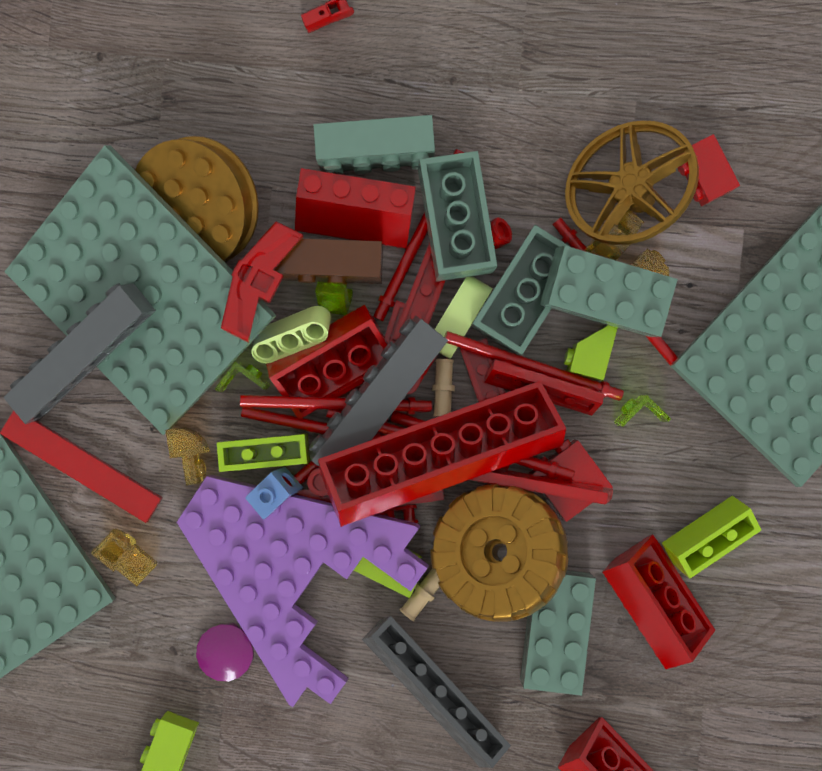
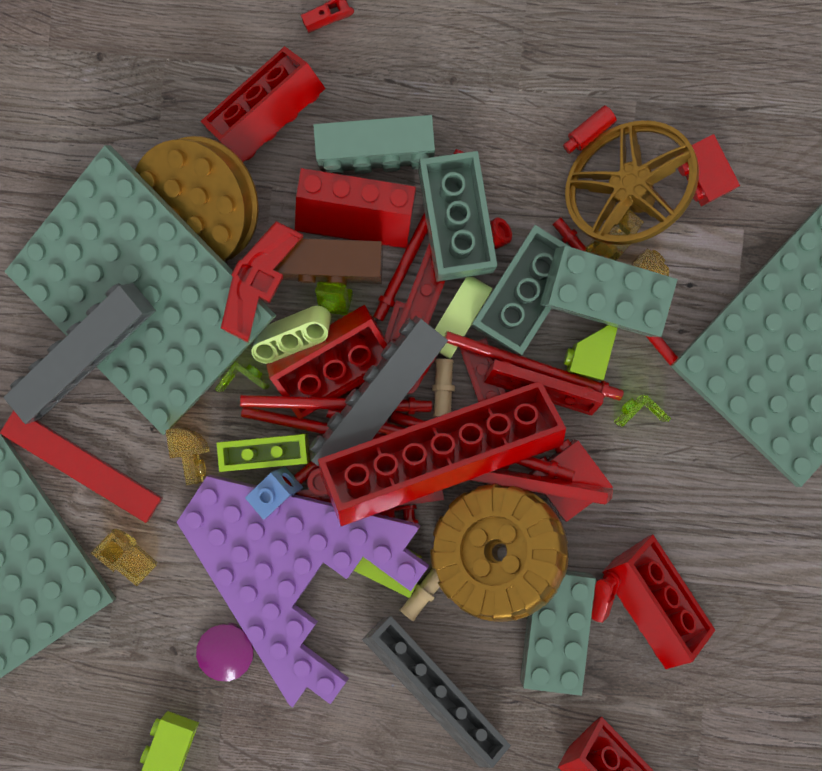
(264, 104): none -> red slope
(590, 129): none -> red cylinder
(604, 596): none -> red bar
(711, 536): lime brick -> none

